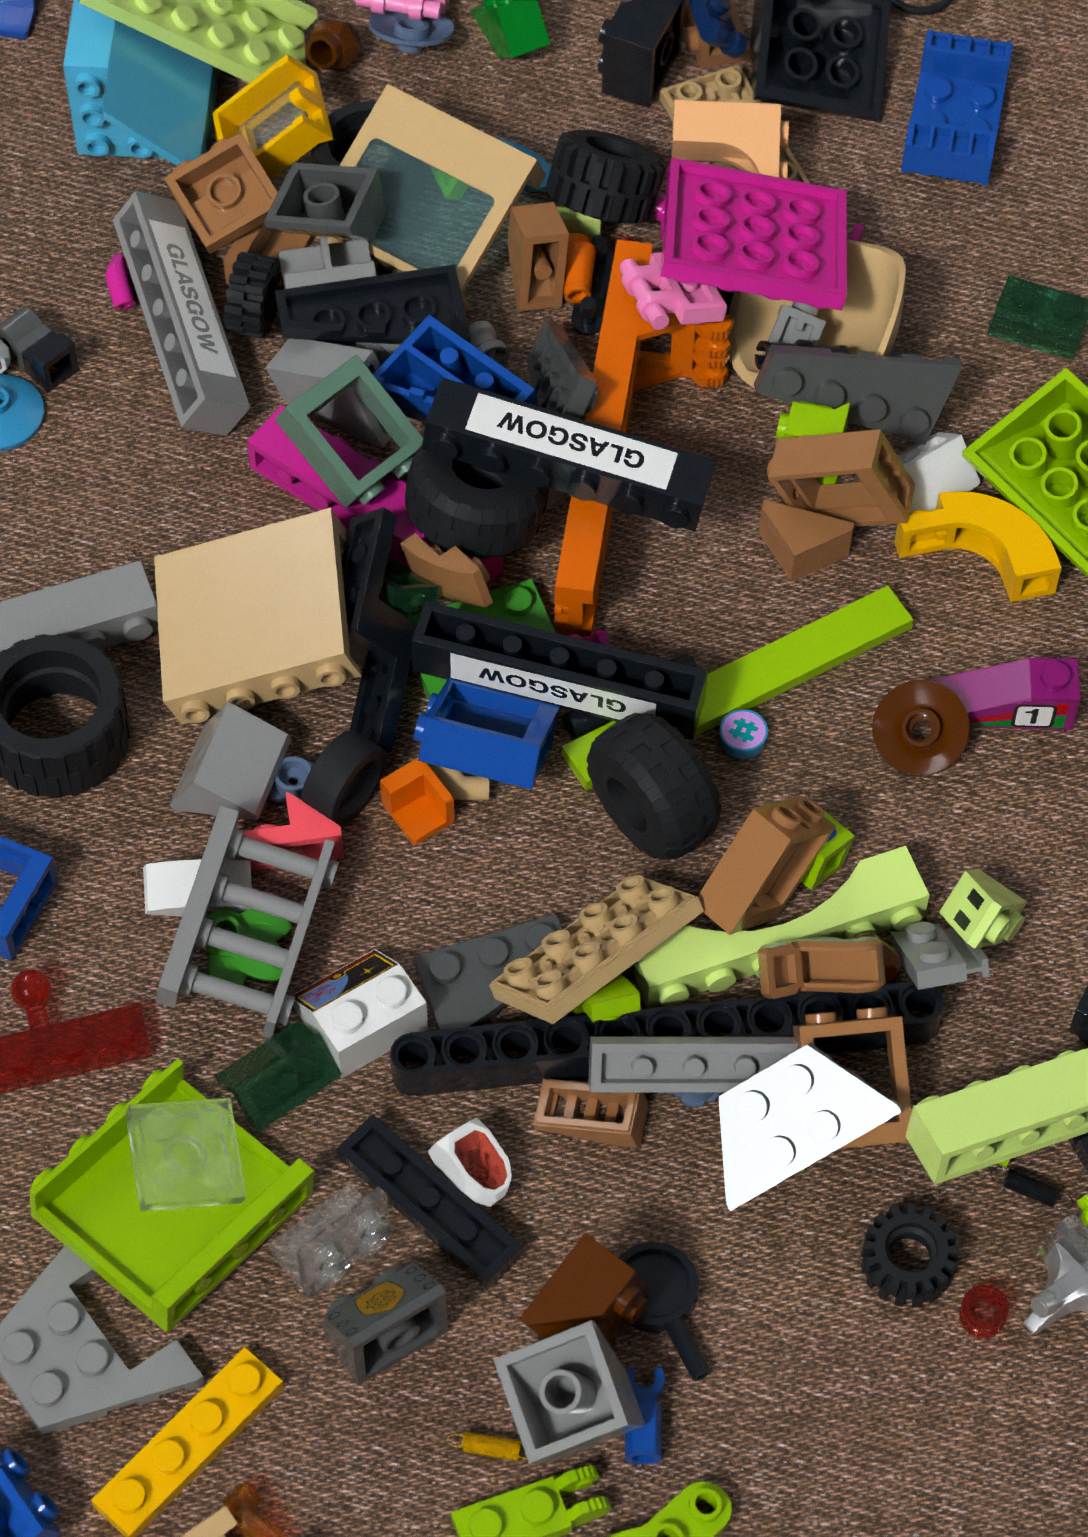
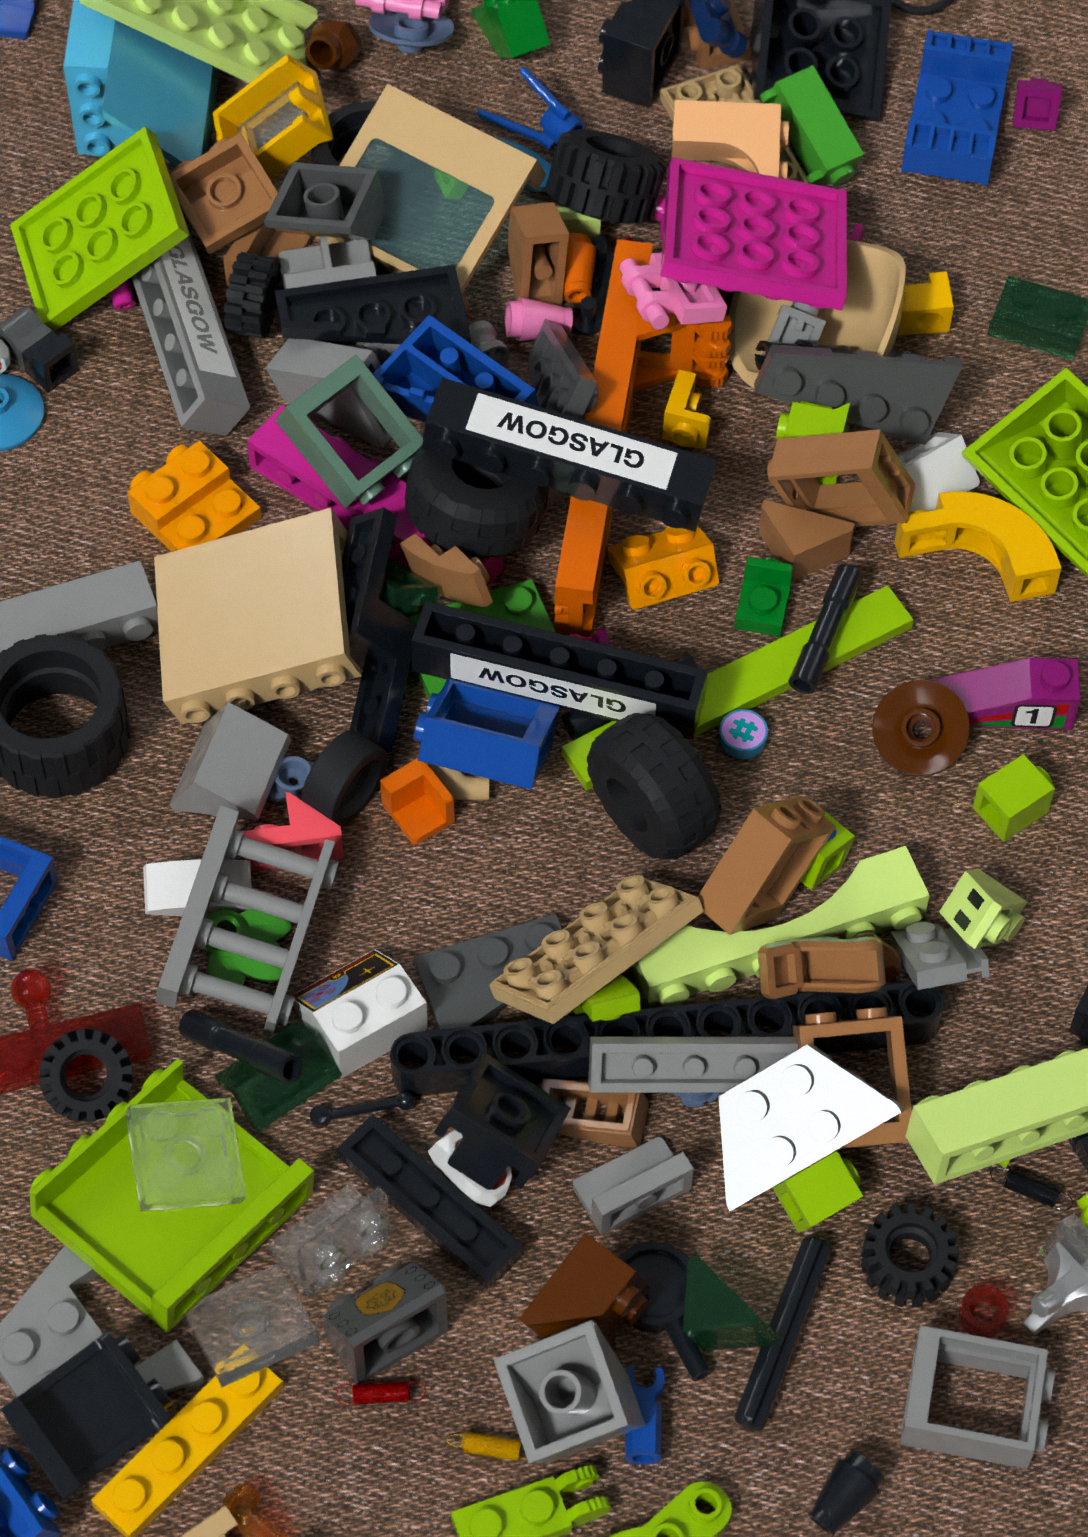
(54, 1065): none -> black tyre
(88, 1412): none -> black panel
(99, 229): none -> lime plate
(191, 499): none -> light orange plate
(251, 1325): none -> clear plate
(261, 1056): none -> black piece
(321, 1116): none -> black hinge
(381, 1393): none -> red piece
(501, 1124): none -> black panel
(527, 316): none -> bright pink cone
(554, 121): none -> blue plant
(633, 1184): none -> light grey panel
(664, 565): none -> light orange bracket
(681, 417): none -> yellow bracket
(717, 1316): none -> clear green slope
(764, 596): none -> green bracket
(787, 1324): none -> black axle
(815, 652): none -> black piece
(816, 128): none -> bright green brick
(819, 1191): none -> lime brick
(846, 1492): none -> black cone
(927, 306): none -> yellow leg
(986, 1355): none -> light grey window
(1014, 797): none -> lime brick
(1037, 104): none -> magenta tile

